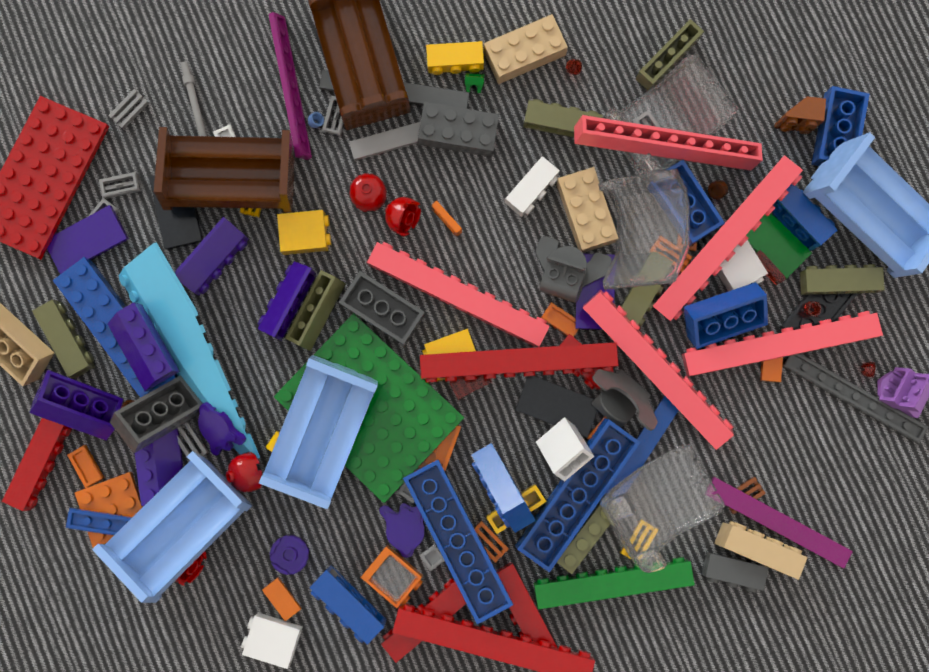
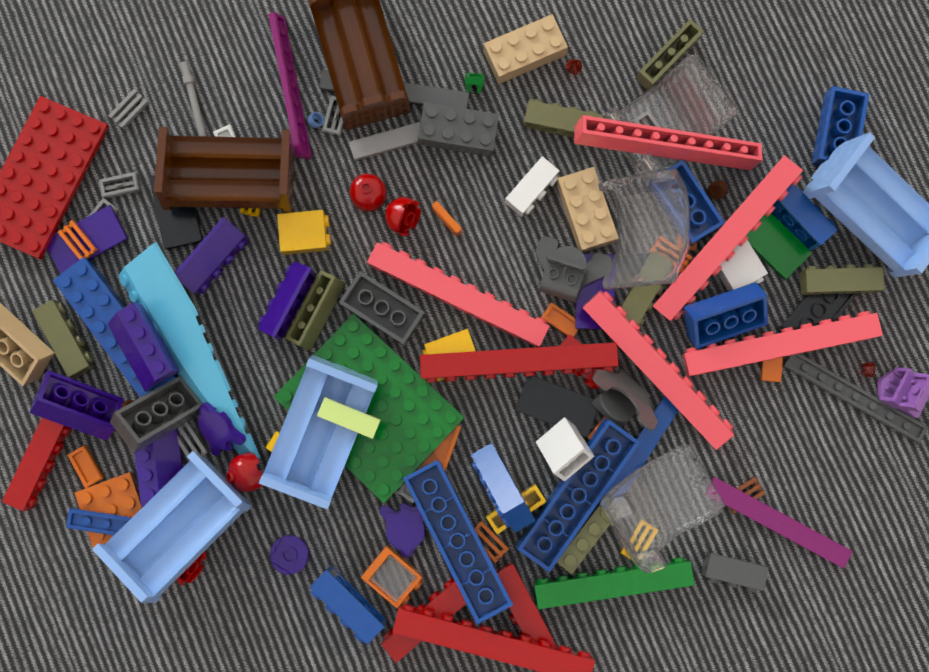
(67, 229): none -> orange tile
(271, 640): white brick -> none
(281, 599): orange tile -> none
(348, 417): none -> yellowish green tile
(432, 557): light grey tile -> none
(455, 57): yellow brick -> none
(465, 387): clear red tile -> none
(764, 551): tan brick -> none
(773, 272): clear red tile -> none
(803, 116): dark orange slope -> none
(813, 305): clear red hinge -> none

